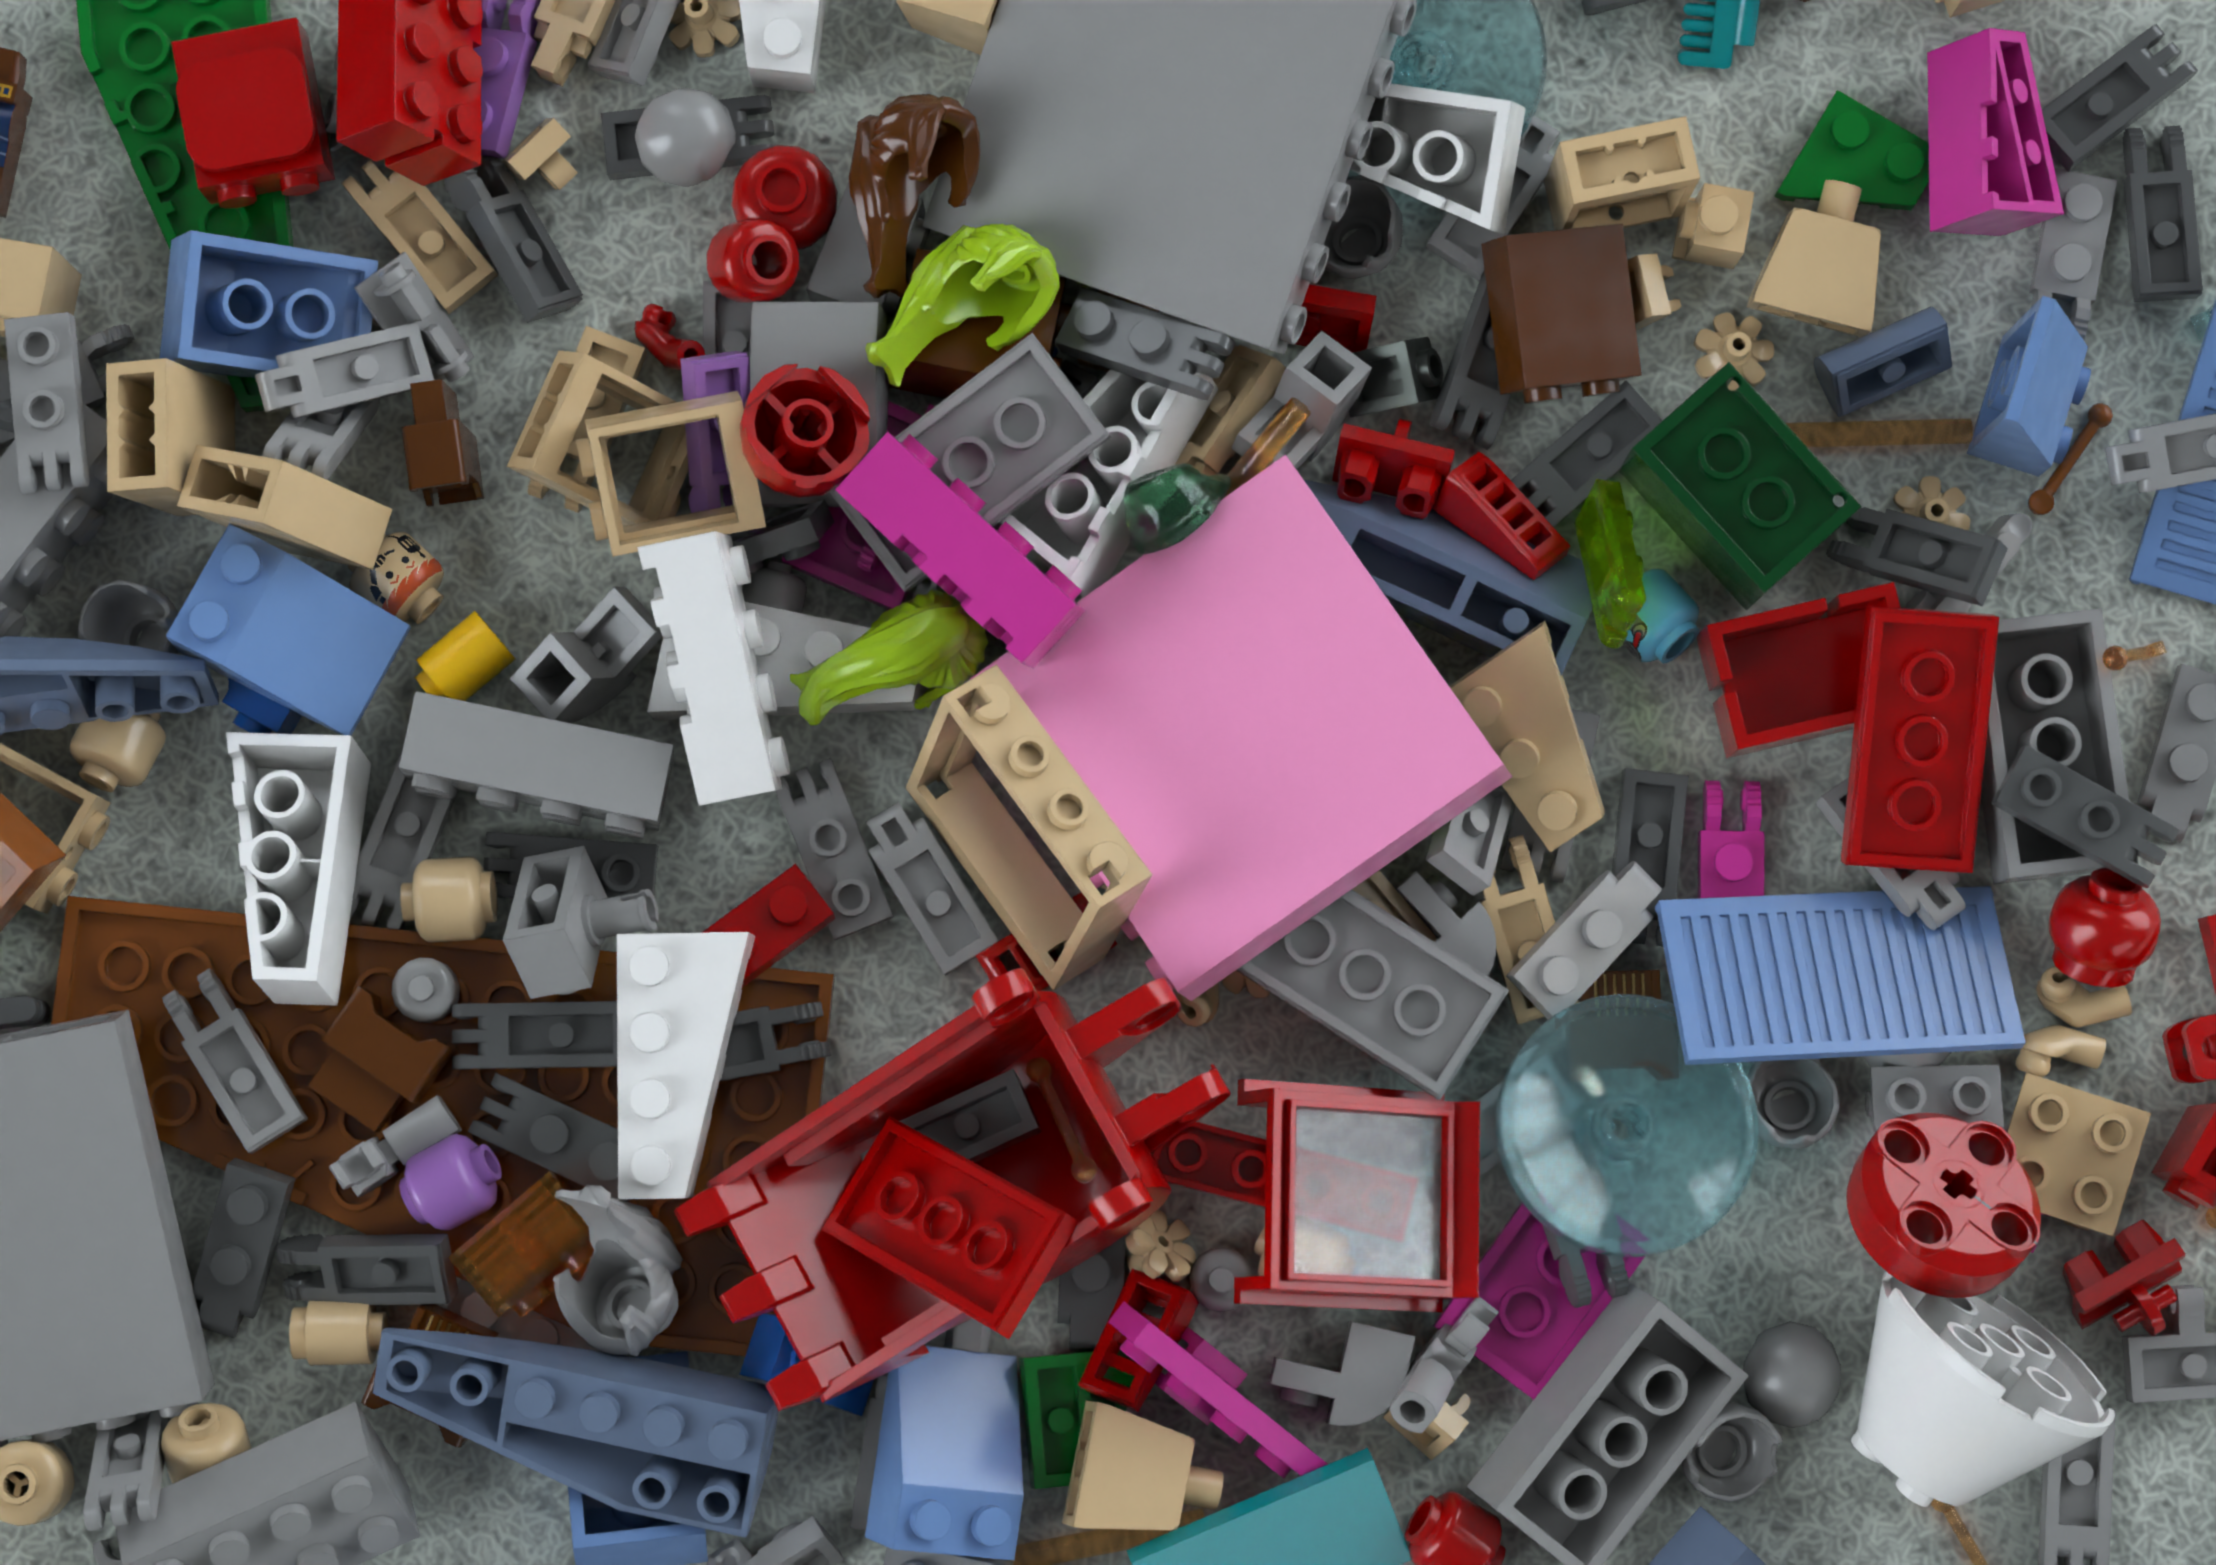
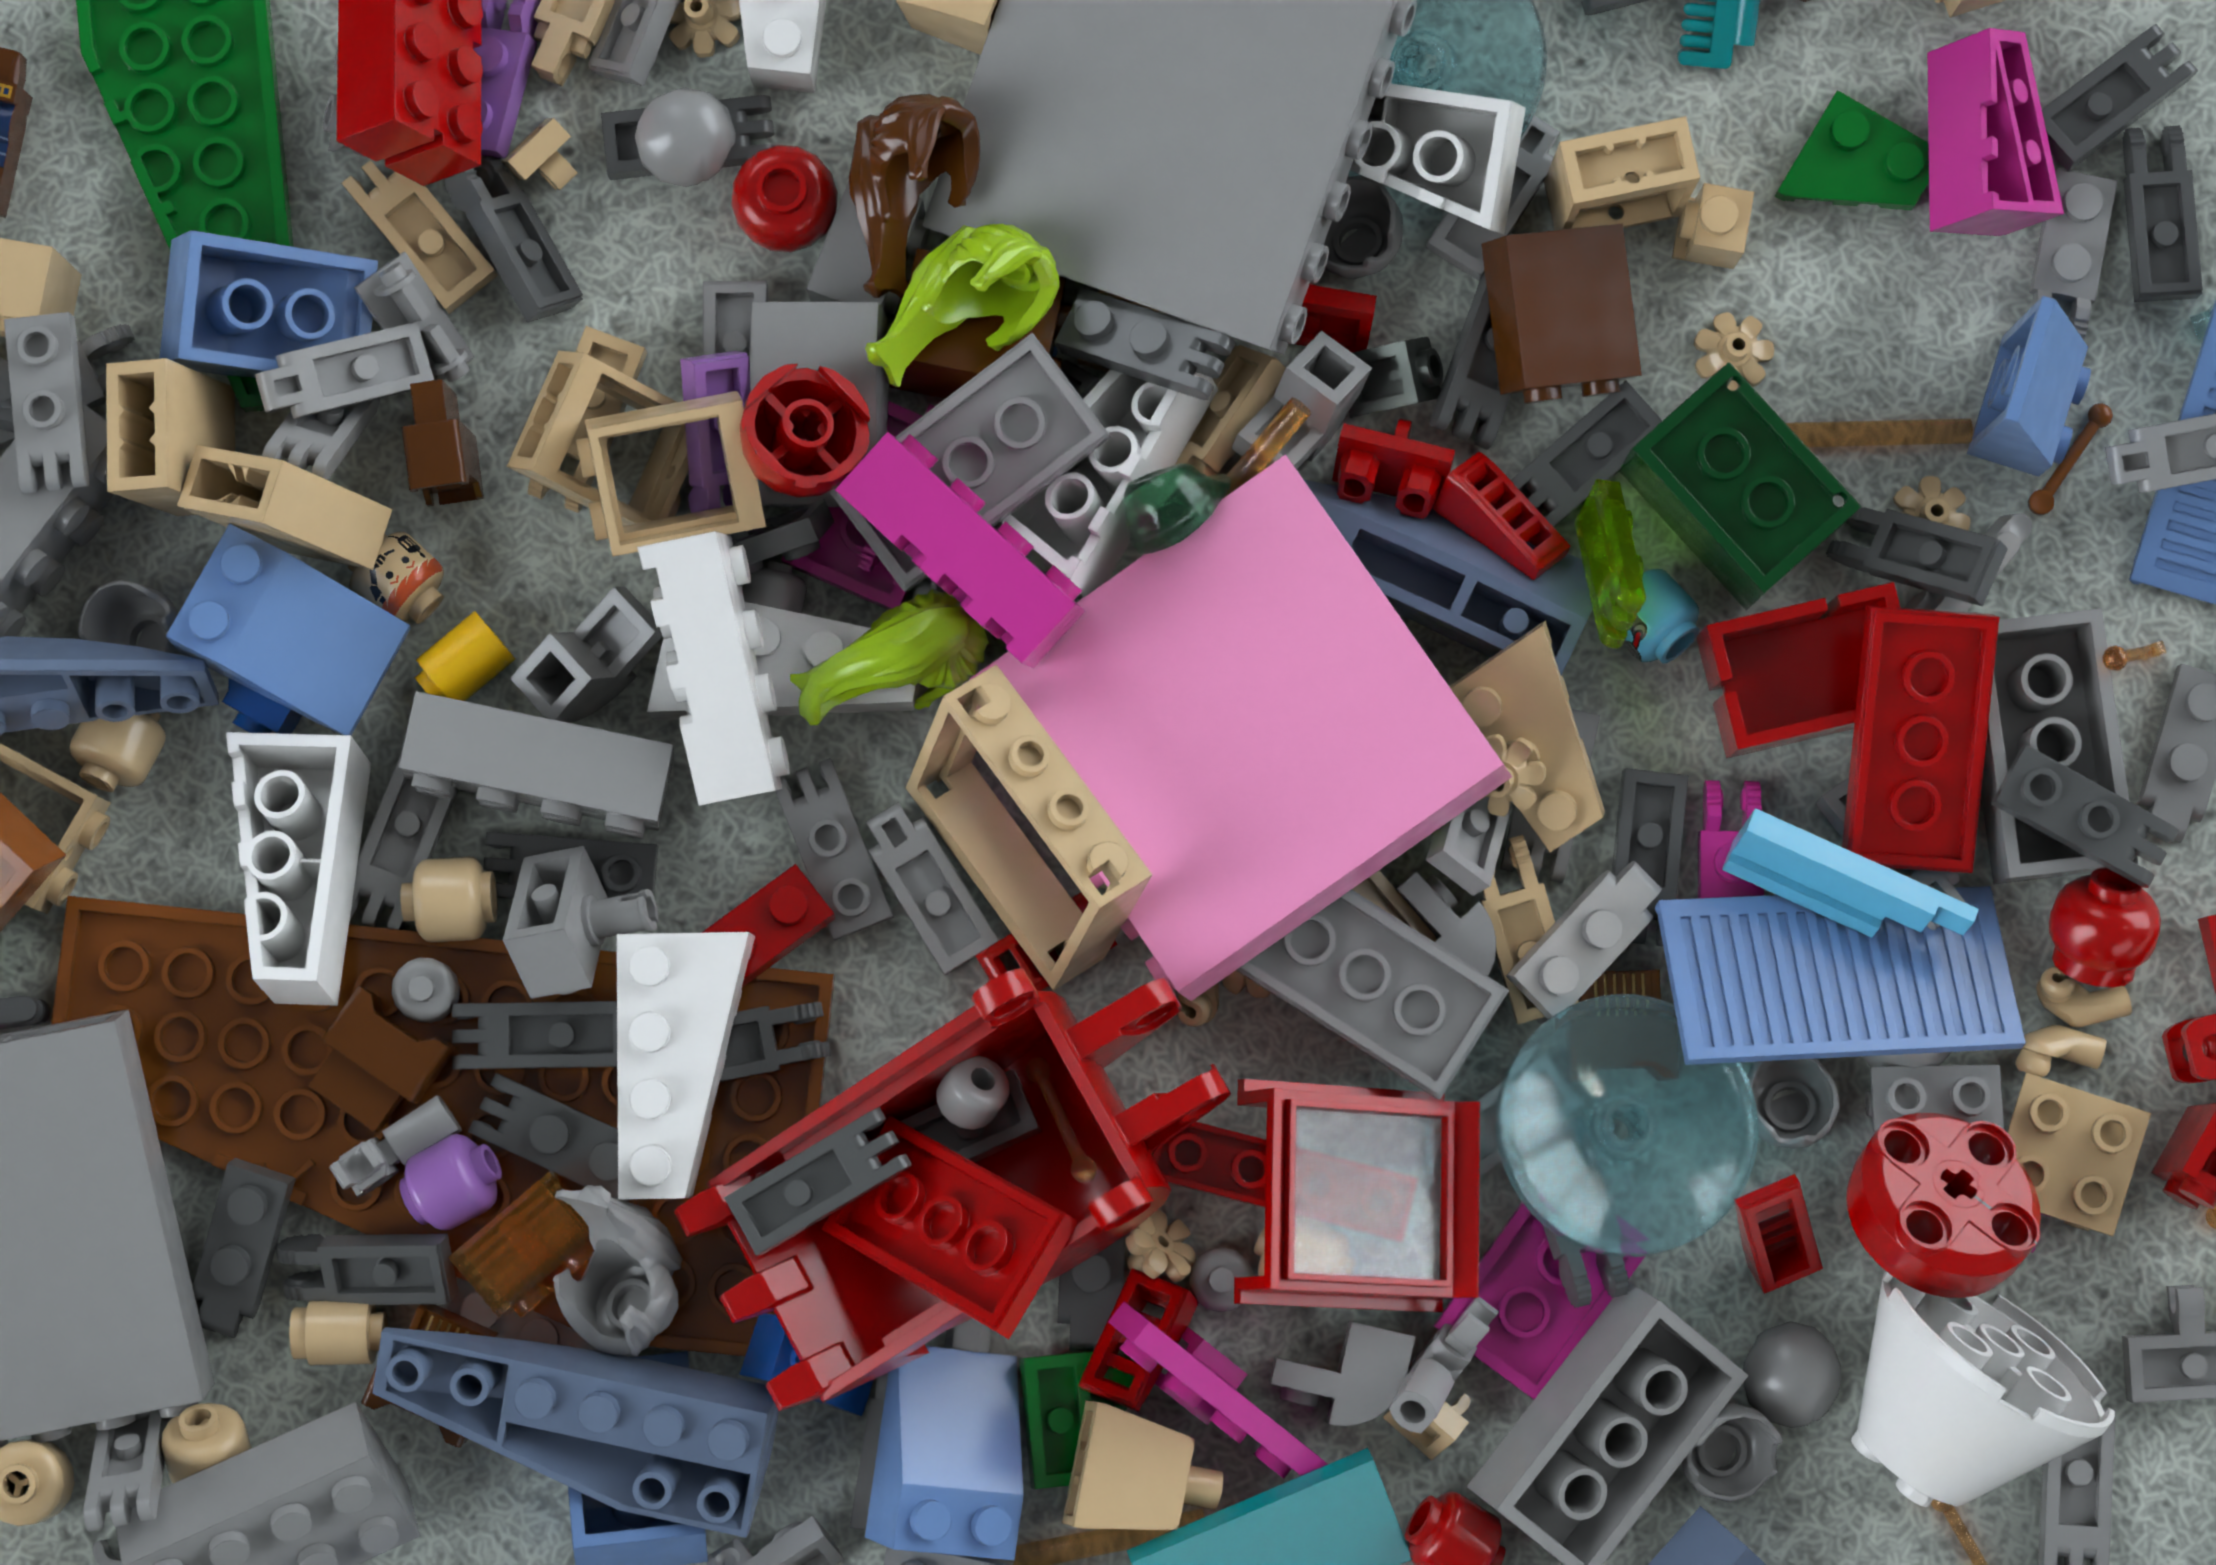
(236, 1067): light grey hinge -> none
(252, 113): red brick -> none
(654, 335): red arm -> none
(752, 261): red head -> none
(815, 1183): none -> dark grey hinge
(973, 1092): none -> light grey piece
(1523, 773): none -> tan plant
(1649, 289): tan tile -> none
(1777, 1234): none -> red slope
(1823, 265): tan torso -> none
(1837, 880): none -> medium azure piece
(1884, 361): sand blue brick -> none
(2149, 1266): red hips -> none

